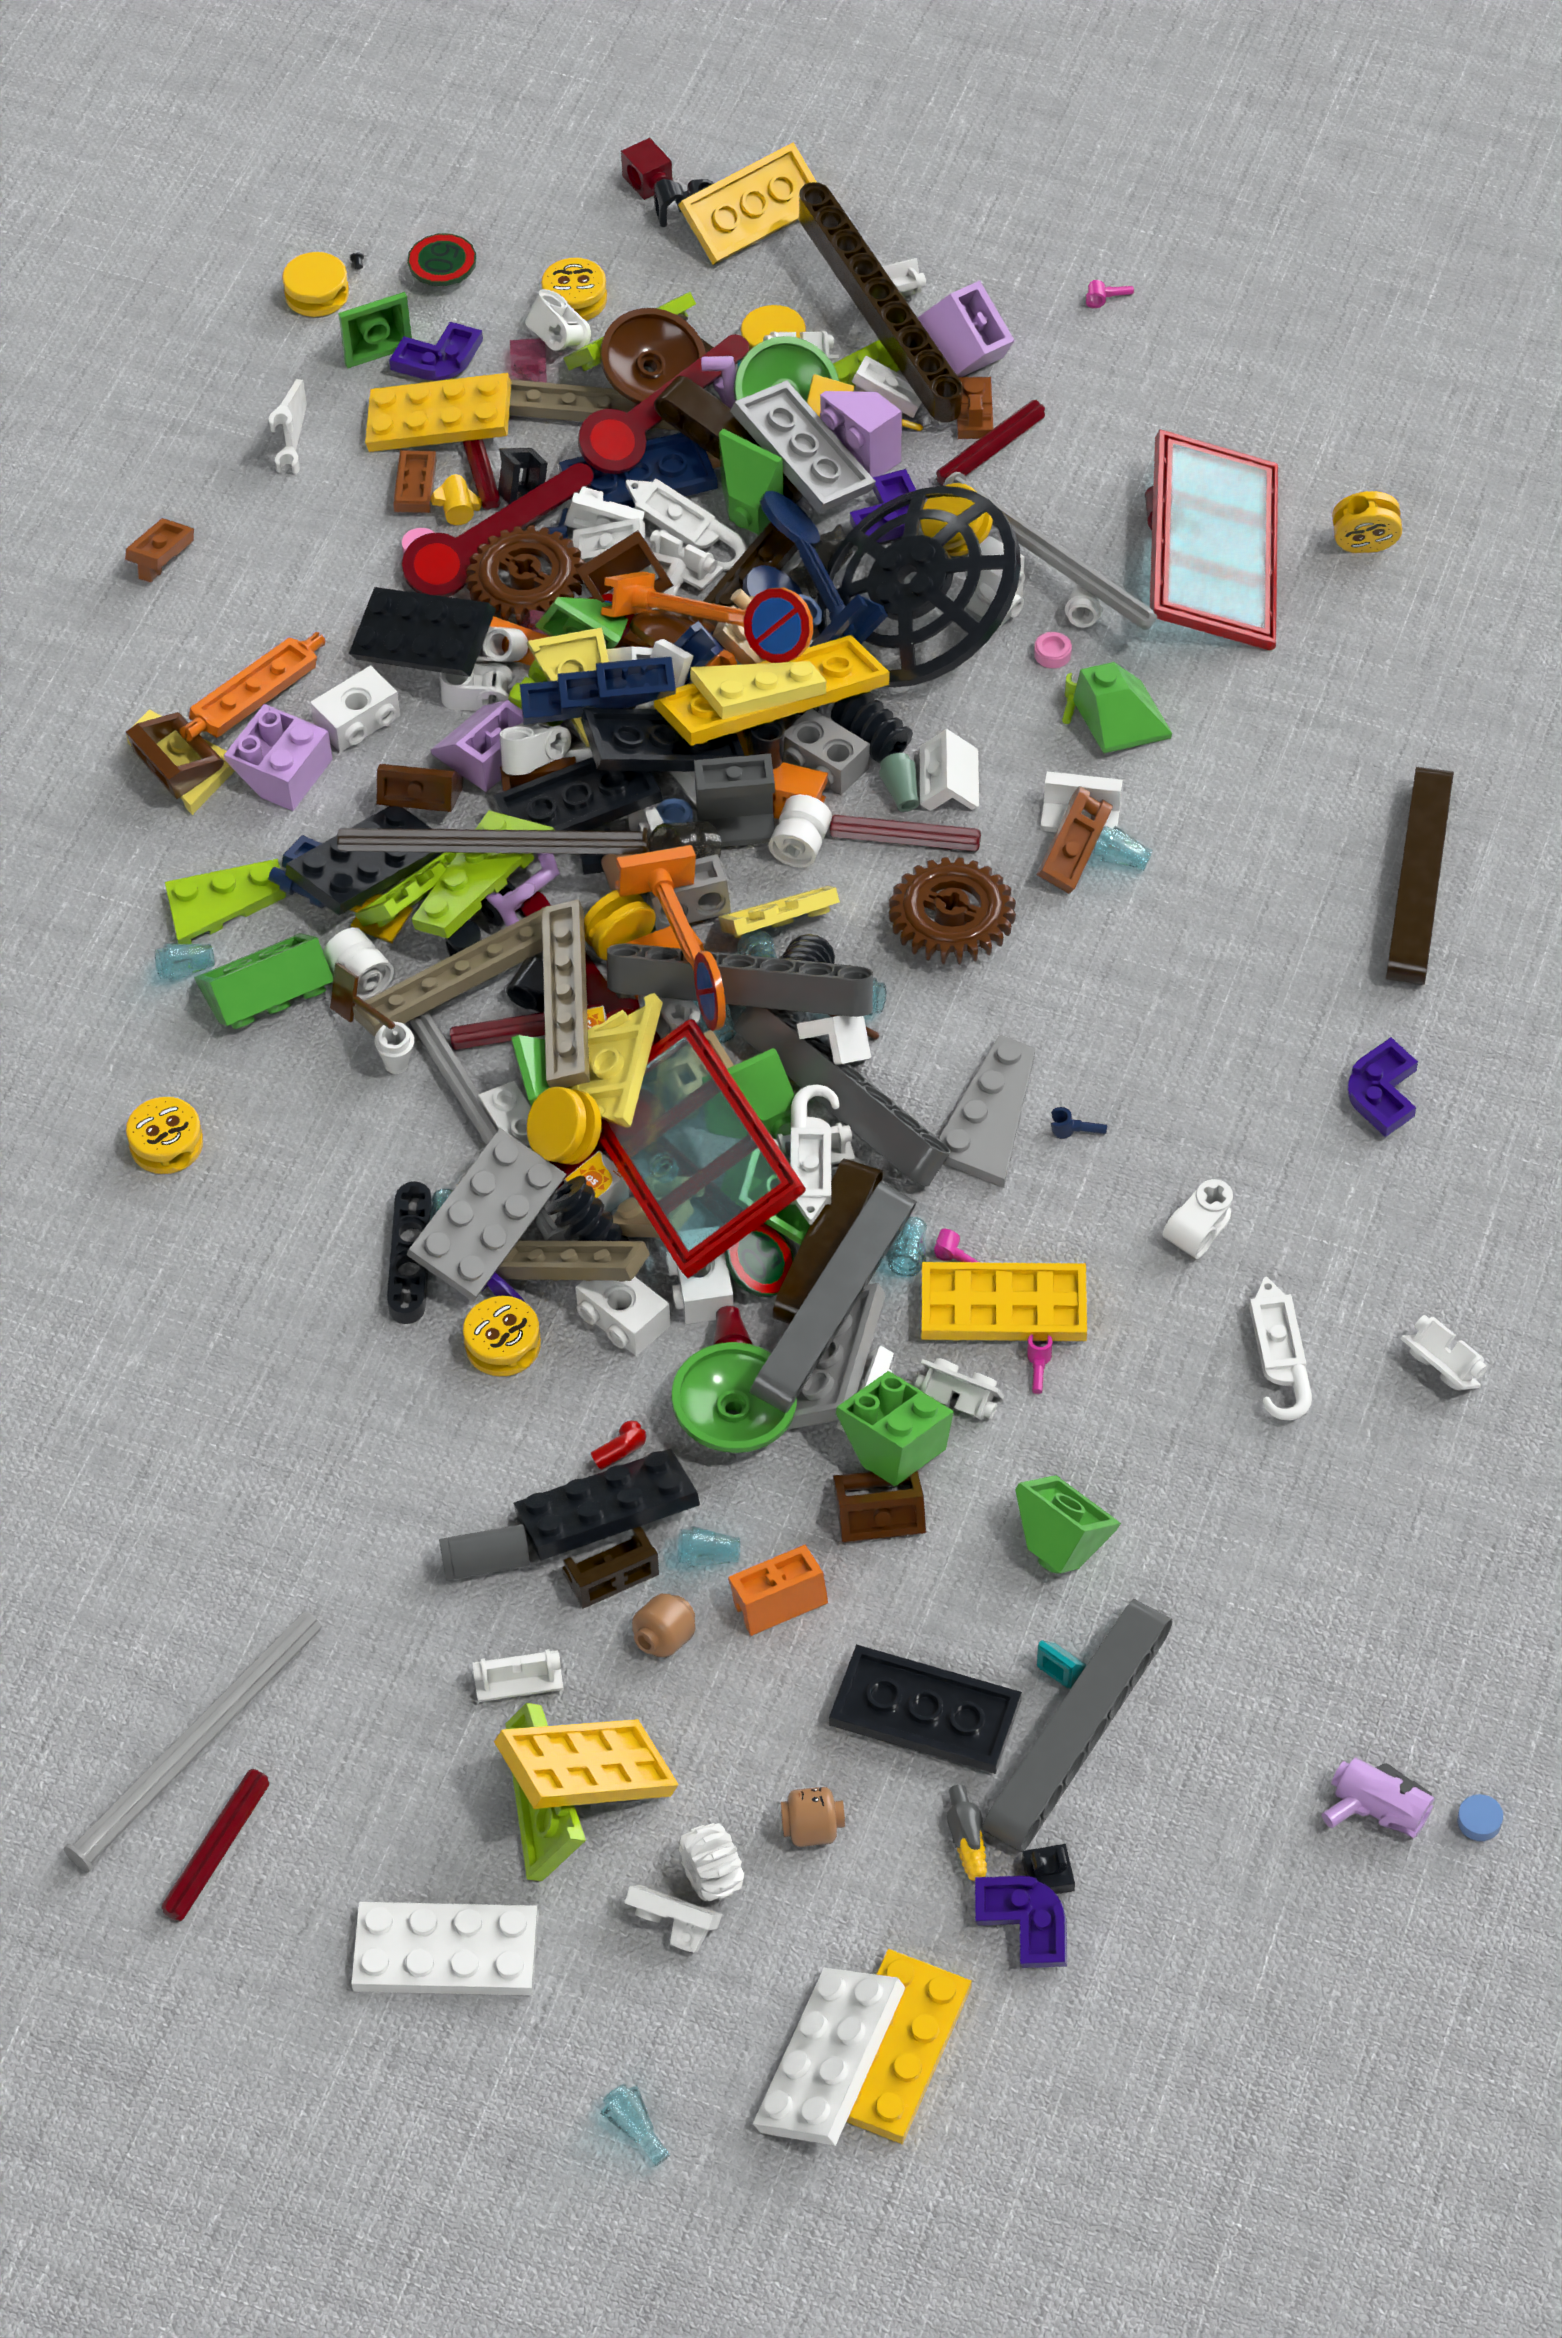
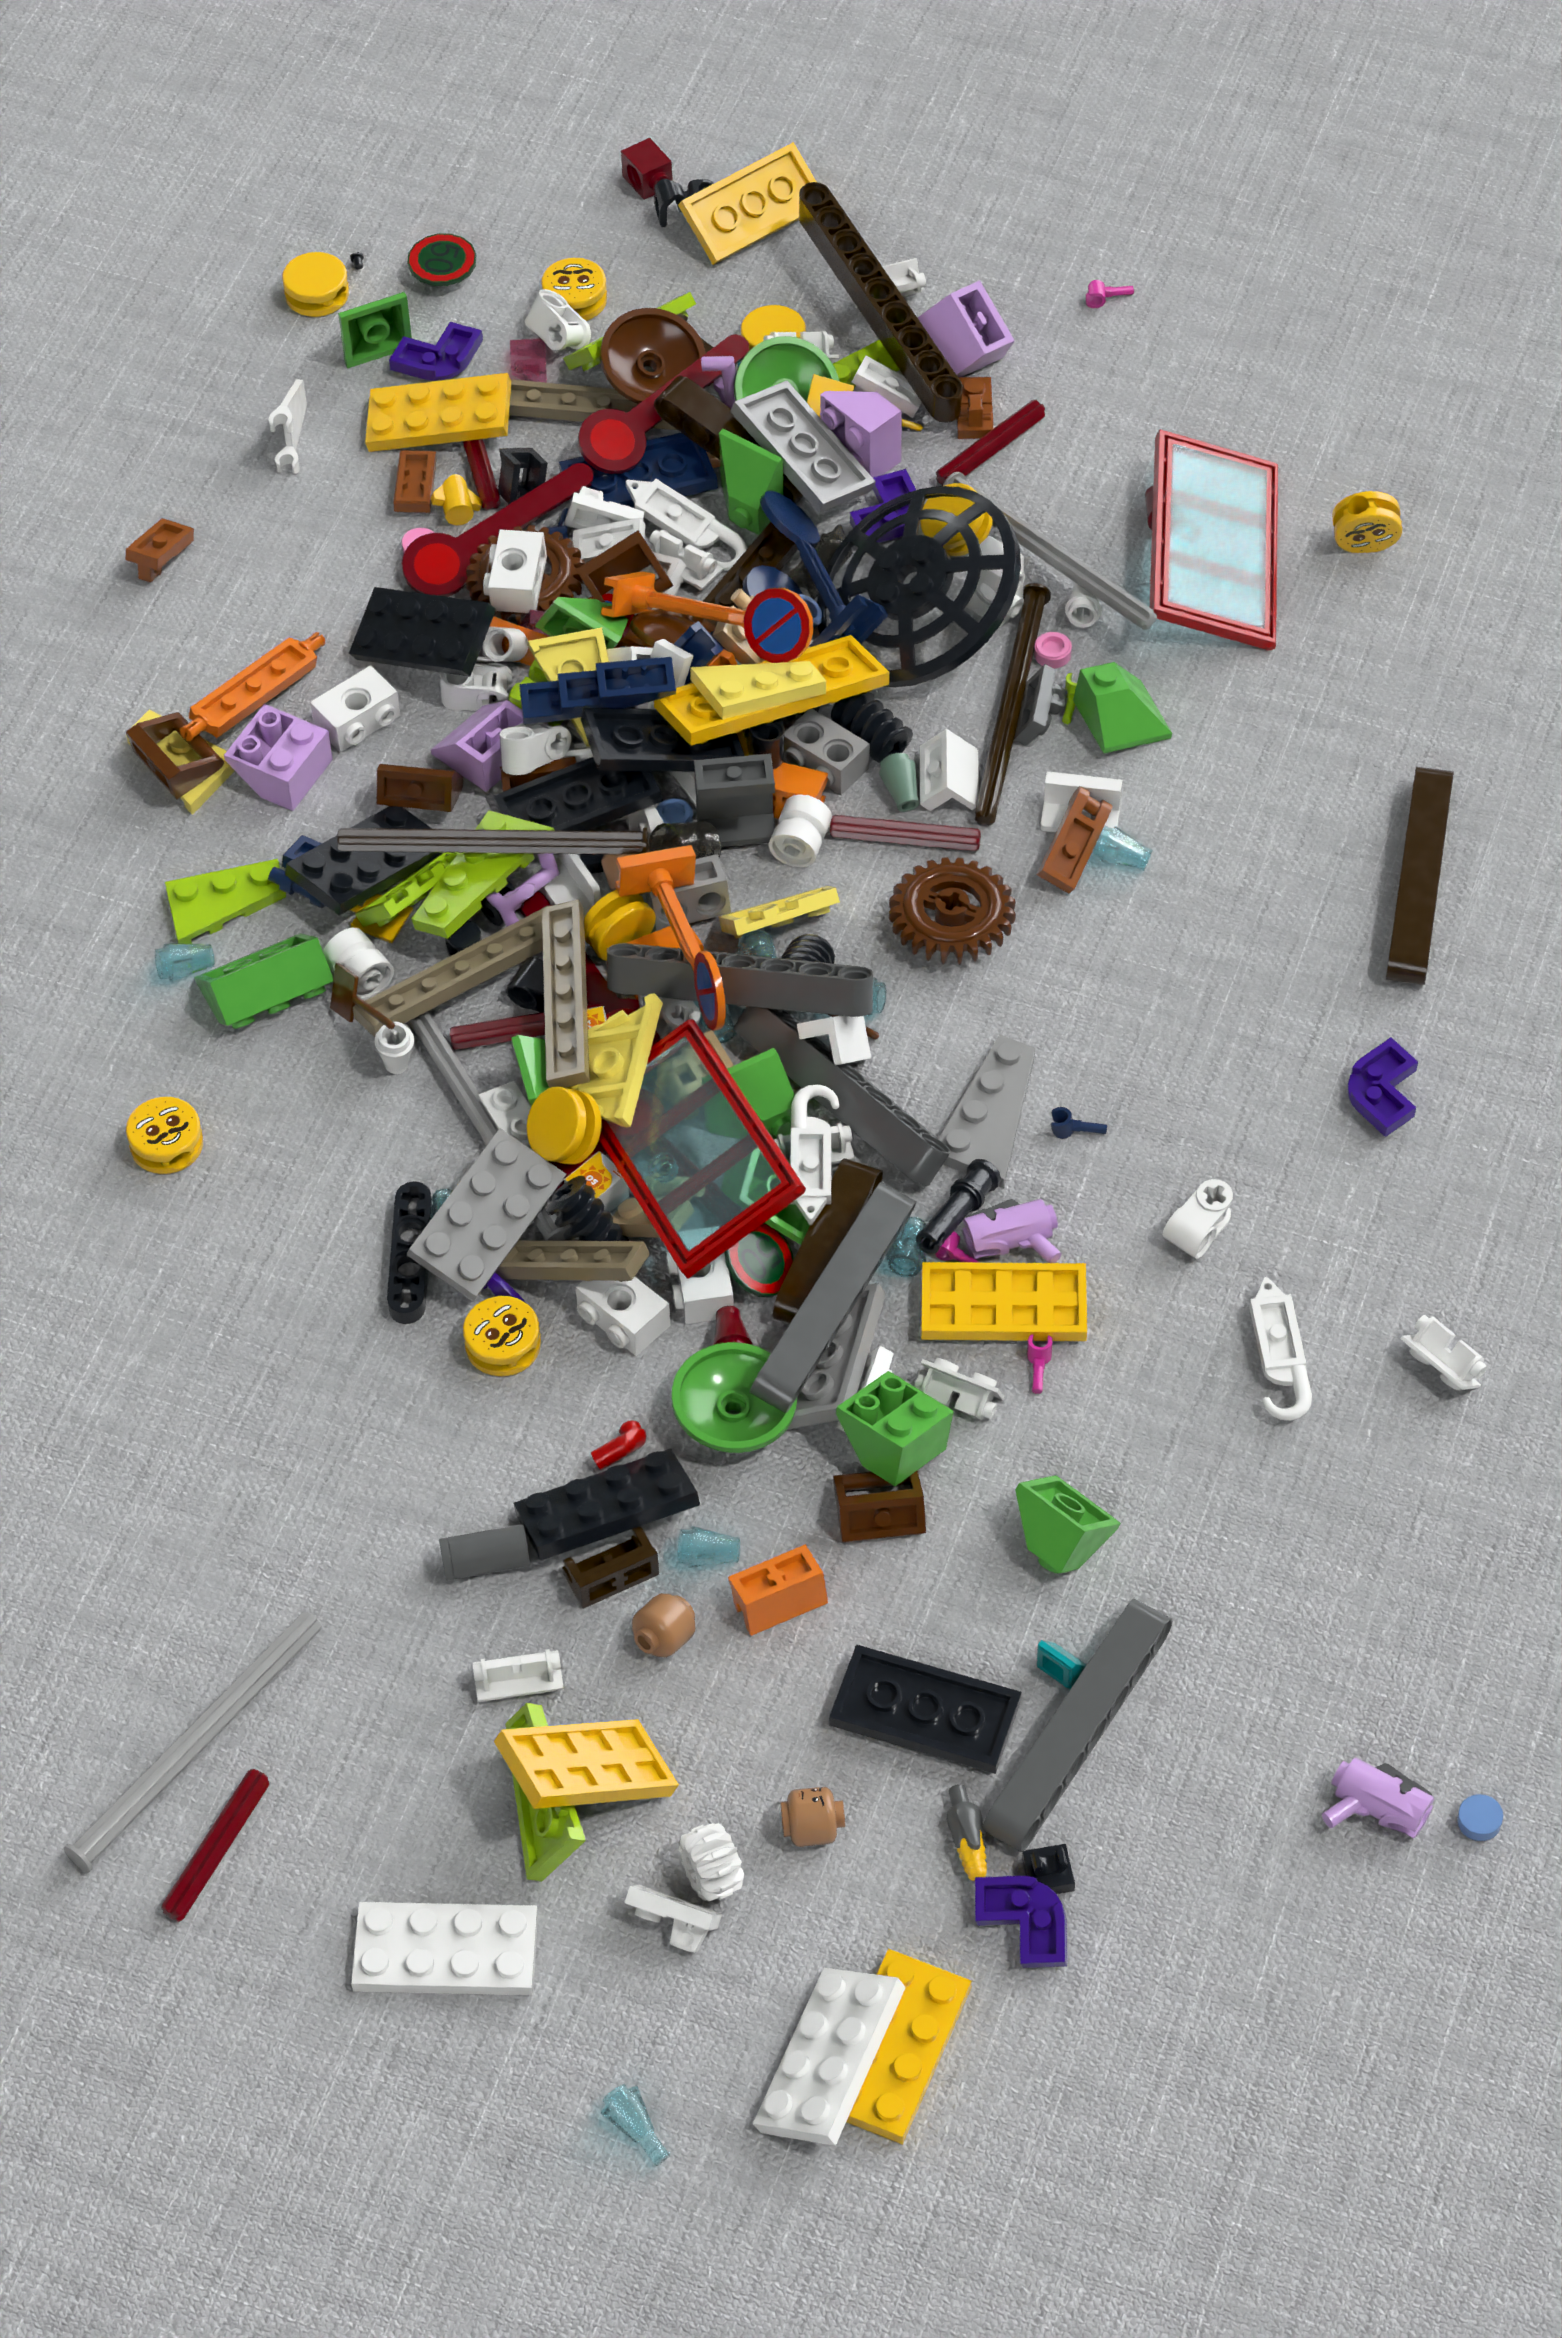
(516, 571): none -> white brick
(572, 883): none -> white panel
(965, 1197): none -> black pin
(1012, 1226): none -> lavender piece
(1035, 598): none -> dark brown axle
(1039, 699): none -> dark grey hinge

